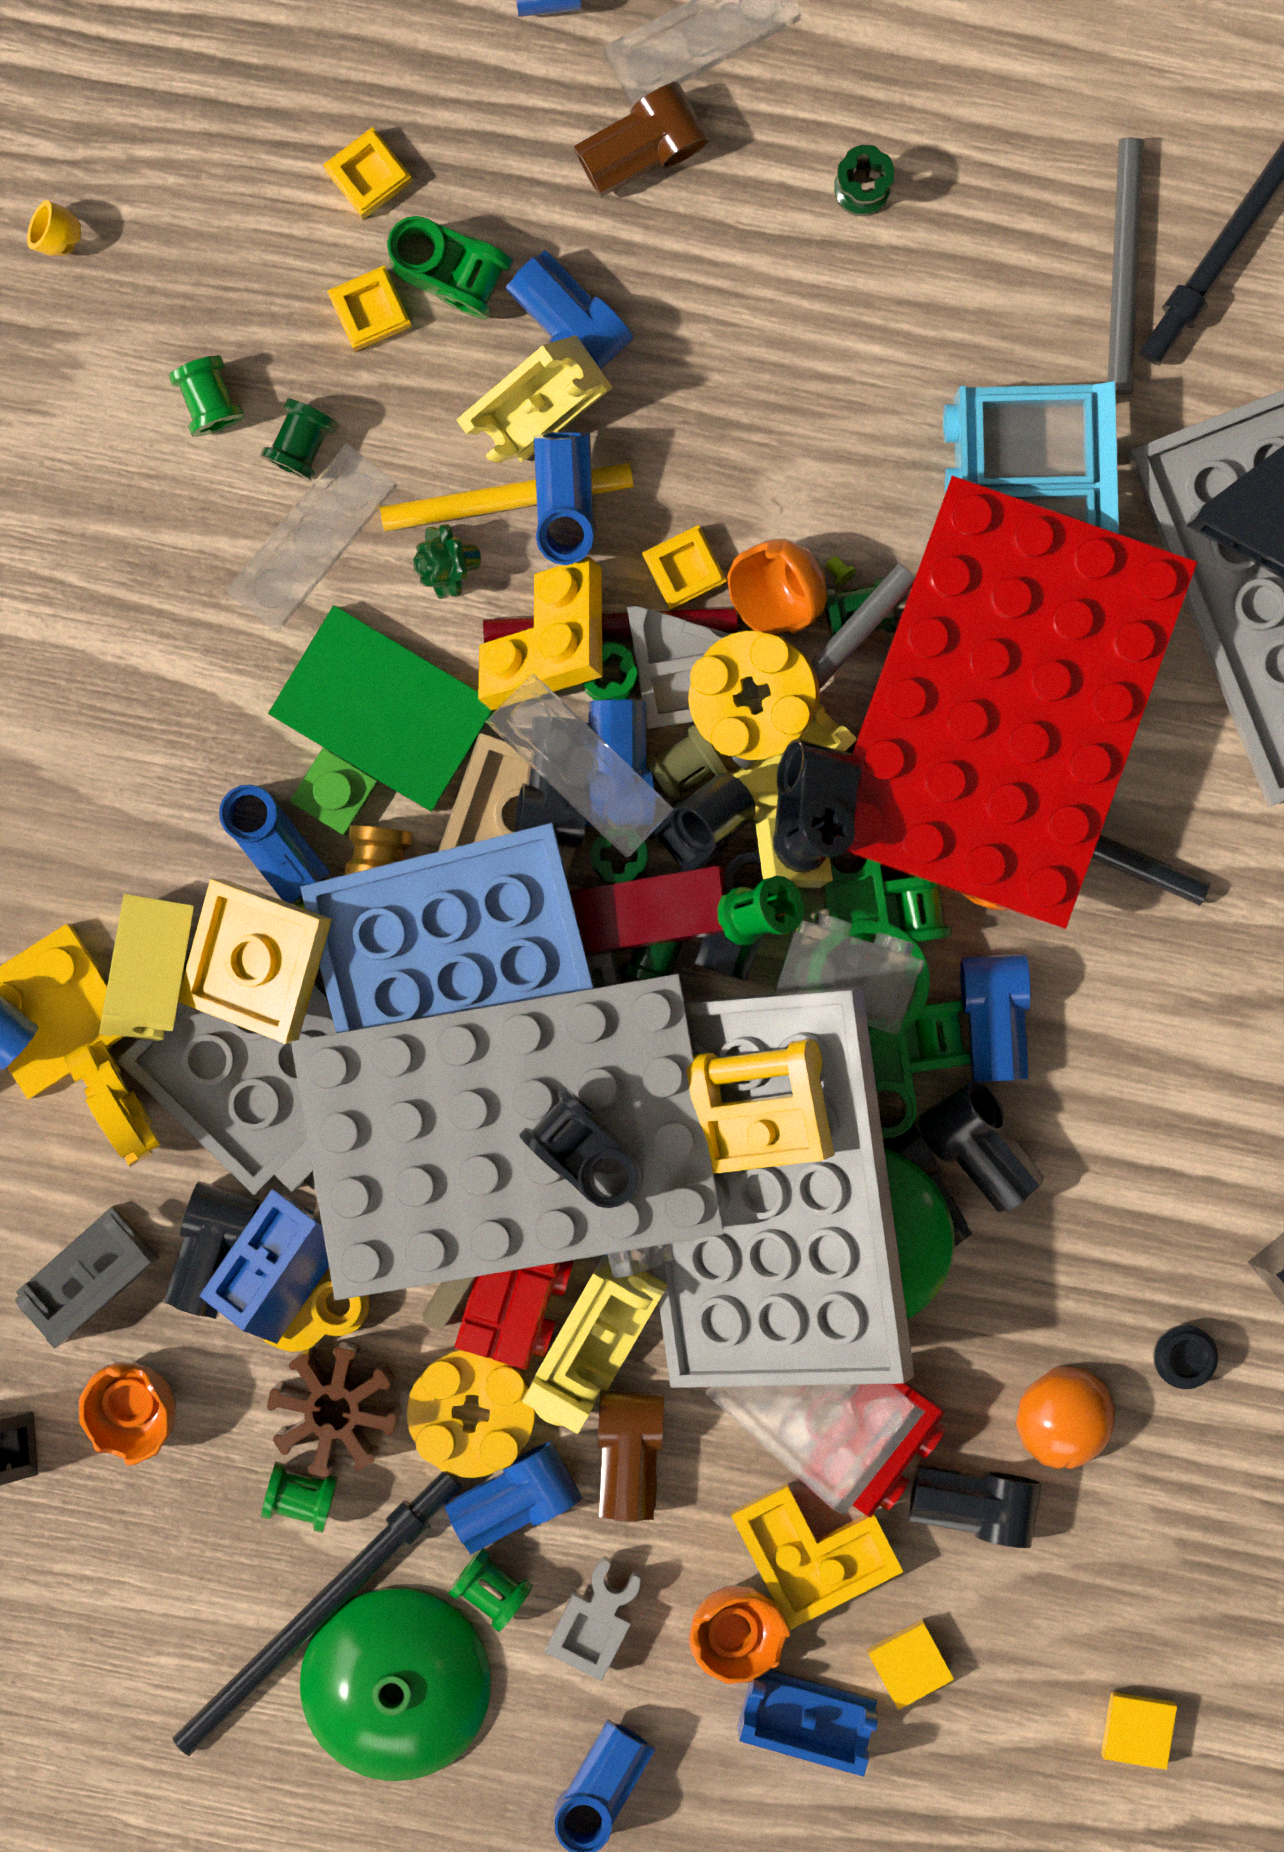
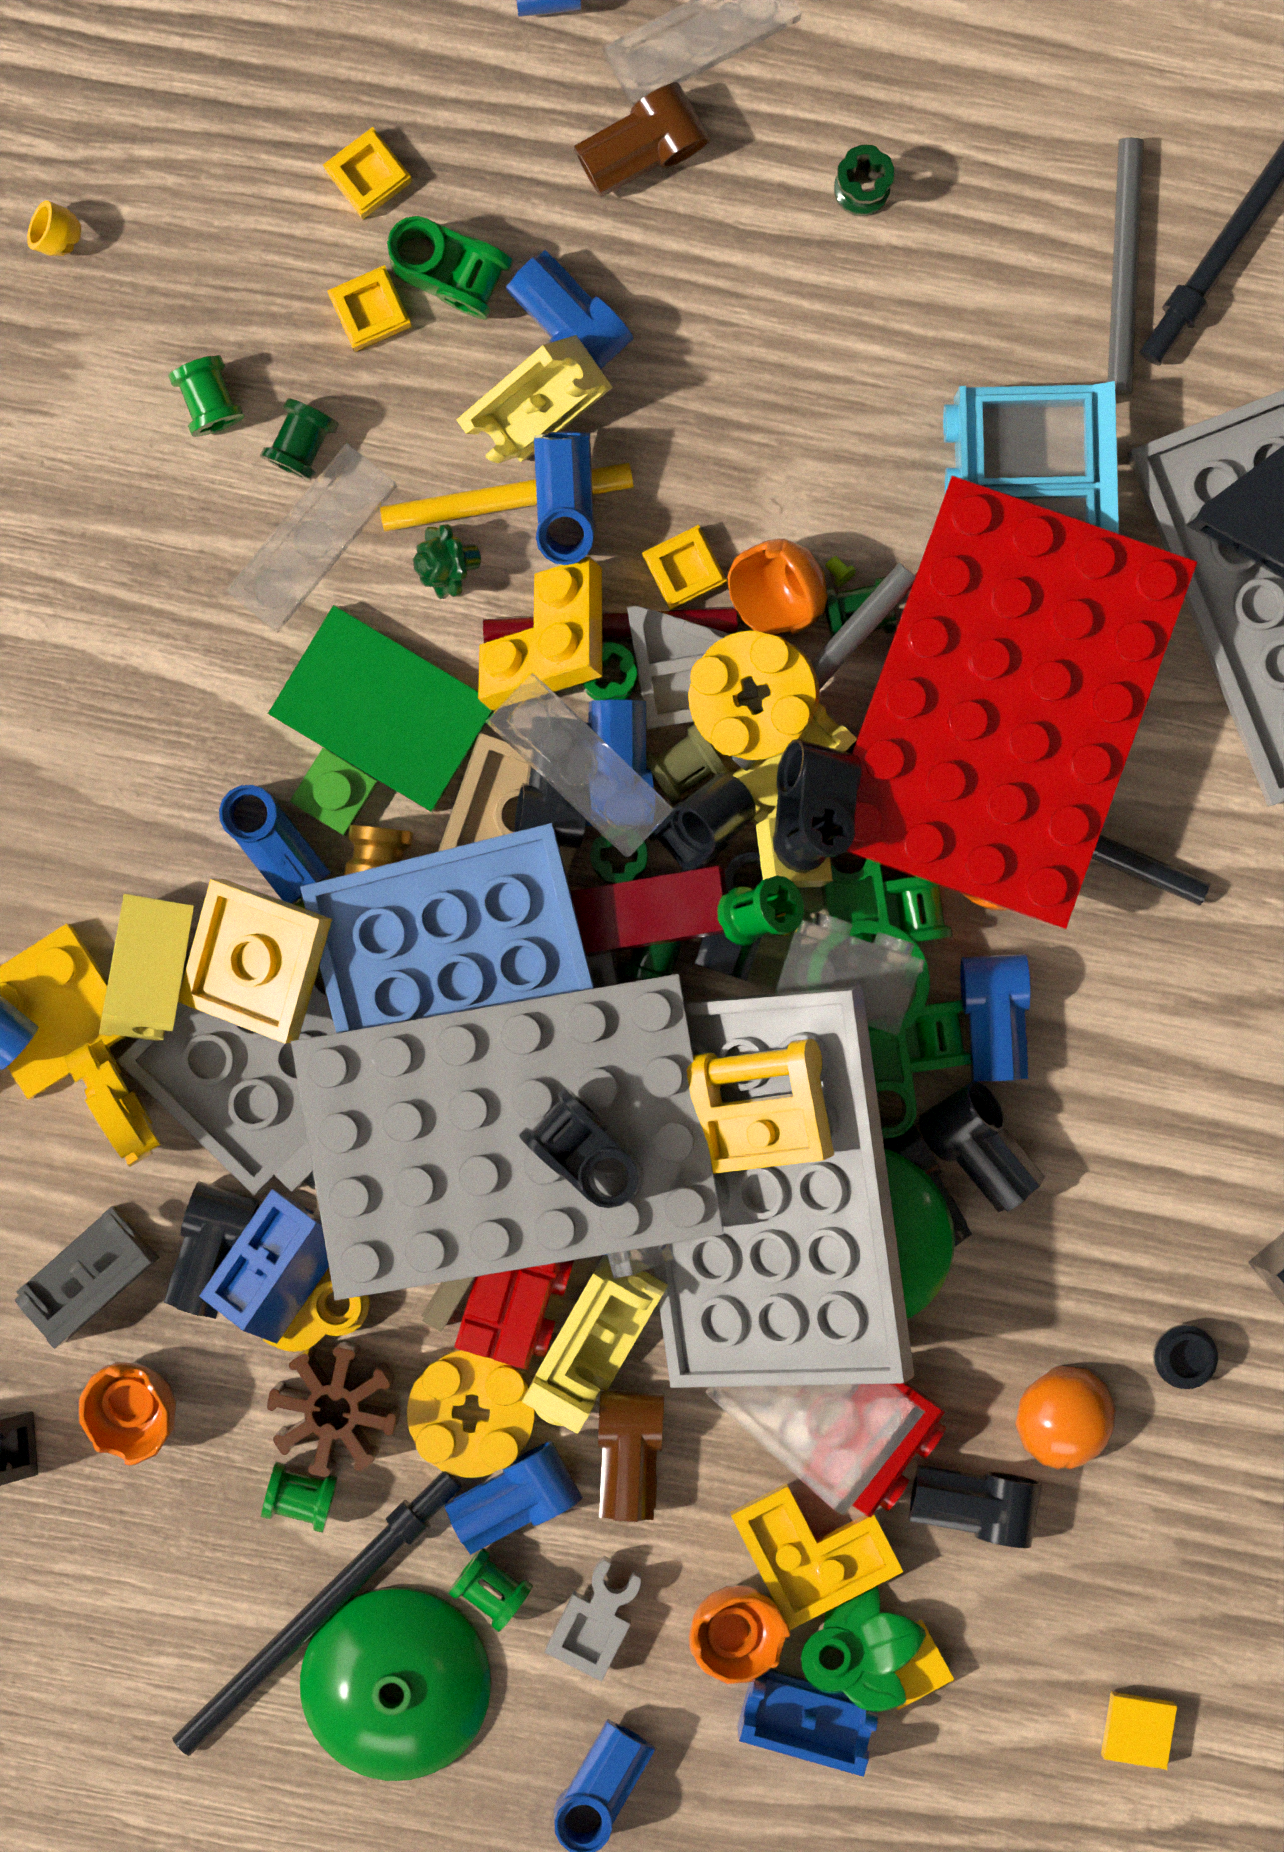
(873, 1651): none -> green plate

